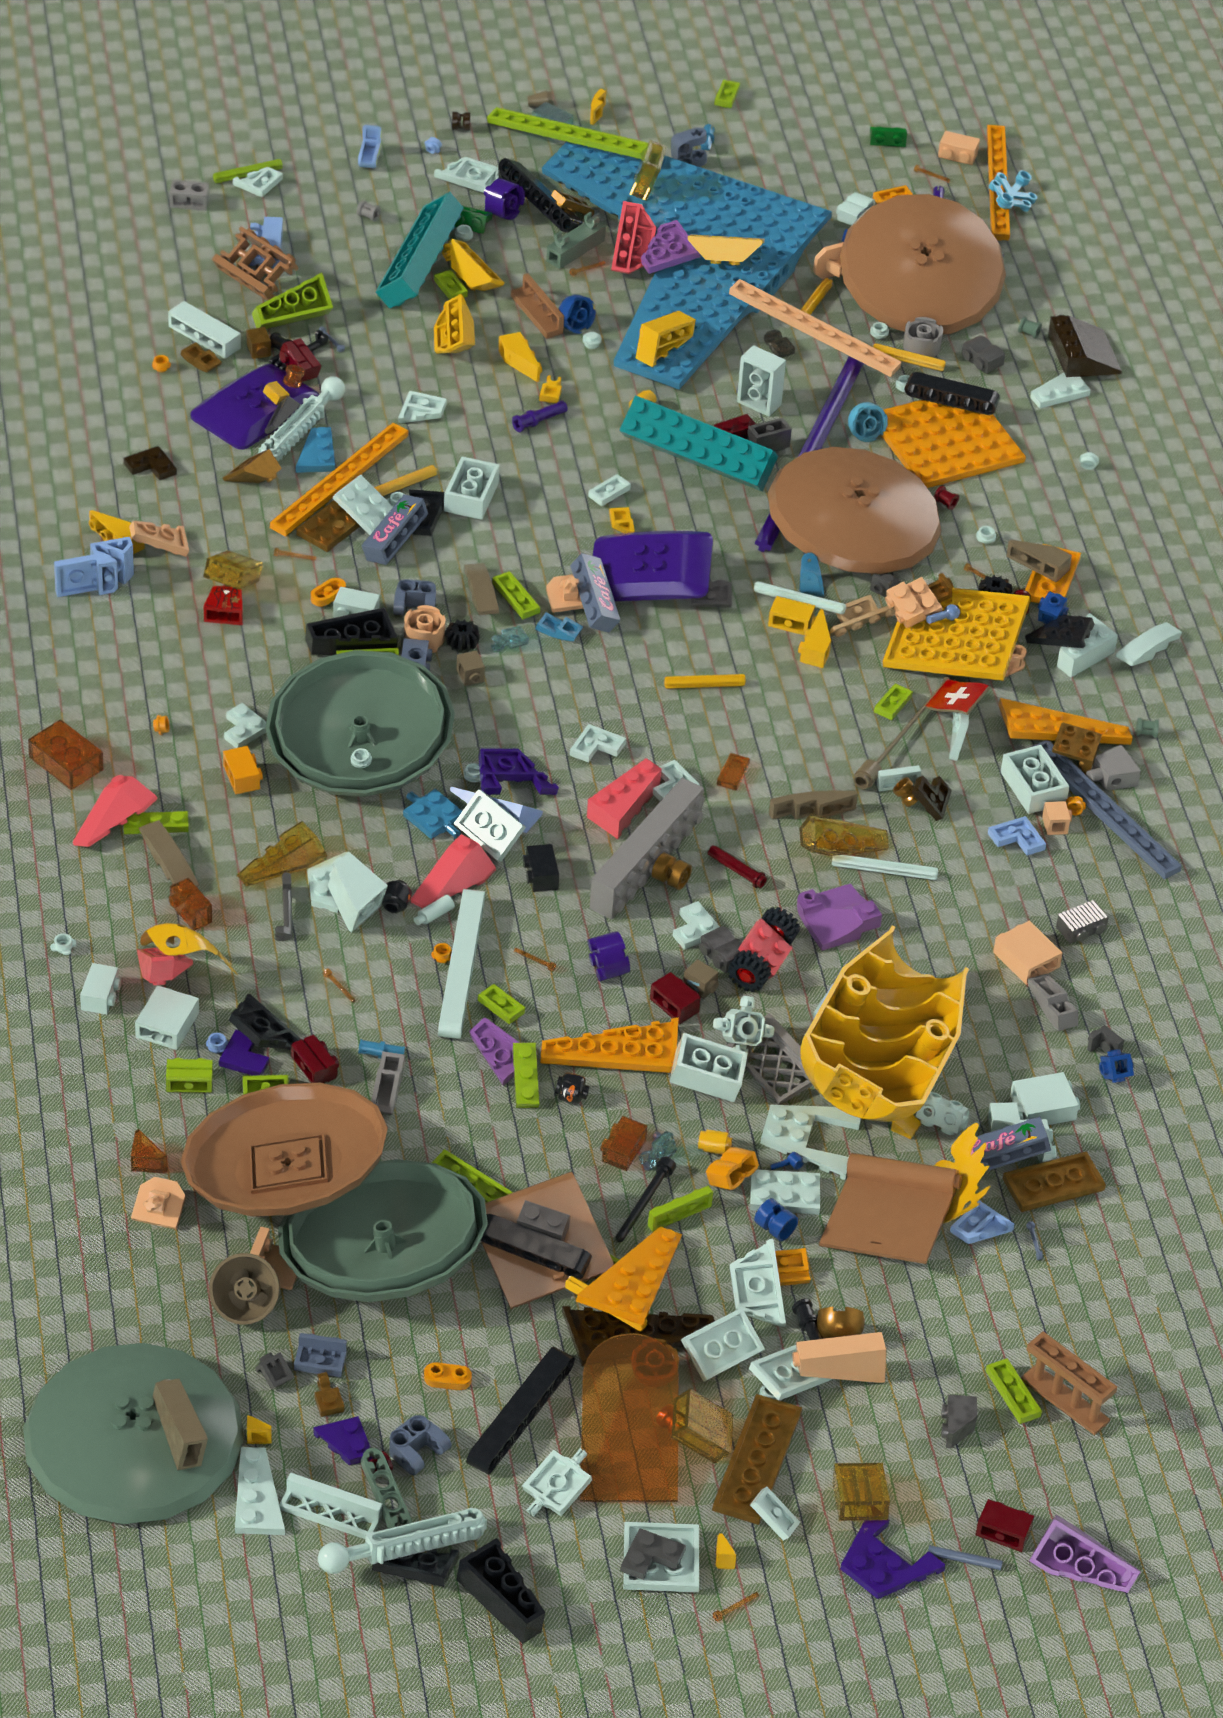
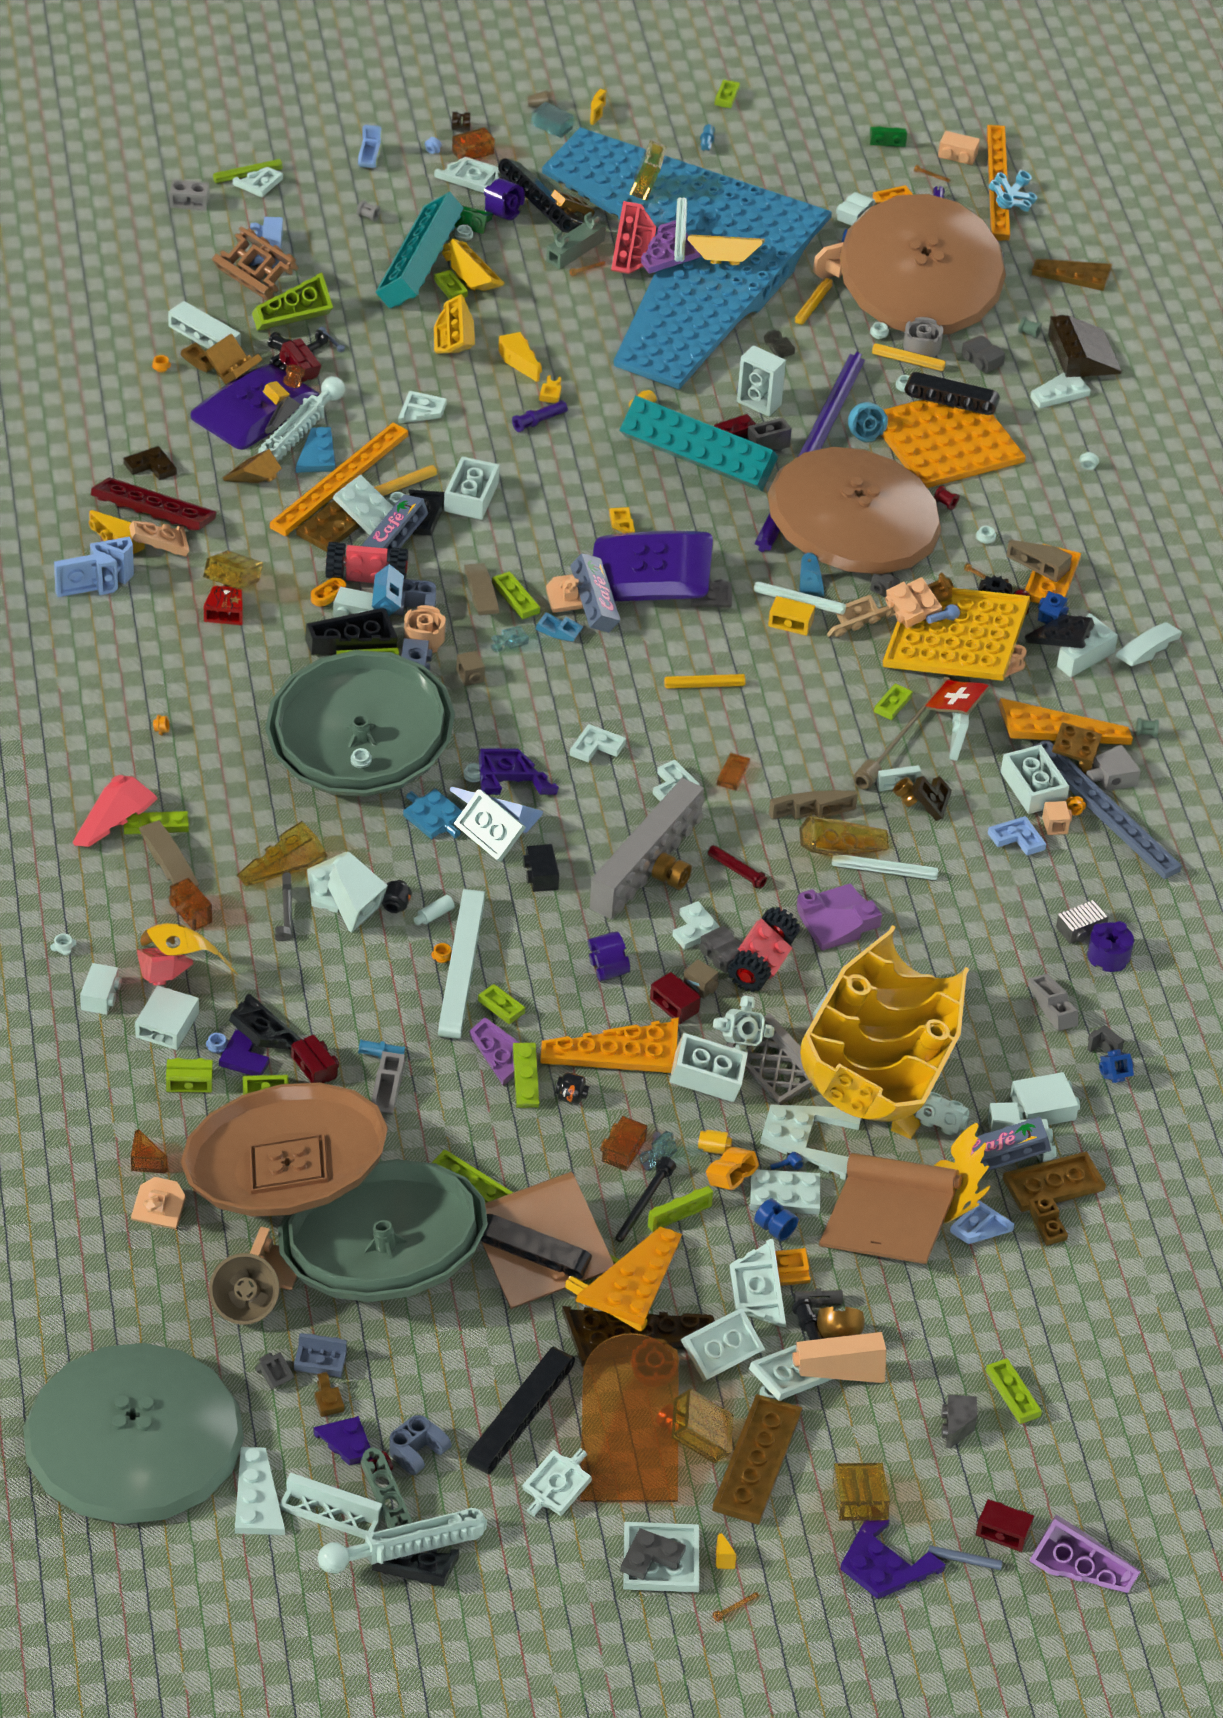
(65, 754): clear orange brick -> none
(153, 503): none -> dark red plate
(180, 1424): dark tan slope -> none
(230, 359): none -> pearl gold bracket
(242, 769): light orange brick -> none
(247, 726): light aqua plate -> none
(258, 342): pearl gold brick -> none
(258, 1431): yellow slope -> none
(277, 551): clear orange piece -> none
(328, 973): clear orange piece -> none
(362, 561): none -> plate
(388, 589): none -> dark azure brick
(447, 1376): light orange plate -> none
(457, 869): coral wedge -> none
(462, 635): black gear -> none
(473, 144): none -> clear orange brick
(501, 1590): black wedge -> none
(539, 307): medium nougat fence -> none
(544, 1220): flat silver brick -> none
(551, 966): clear orange piece -> none
(567, 132): lime plate -> none
(577, 313): blue cylinder -> none
(591, 340): light aqua plate -> none
(609, 490): light aqua plate -> none
(623, 798): coral wedge -> none
(662, 335): yellow wedge -> none
(680, 233): none -> light aqua axle
(683, 144): sand blue piece -> none
(775, 1513): light aqua plate -> none
(815, 328): light nougat plate -> none
(817, 642): yellow slope -> none
(835, 1296): none -> dark grey pin
(1027, 951): light nougat brick -> none
(1030, 1226): sand blue hinge -> none
(1047, 1219): none -> pearl gold slope
(1074, 272): none -> pearl gold wing
(1076, 1372): medium nougat fence -> none
(1110, 946): none -> dark purple brick

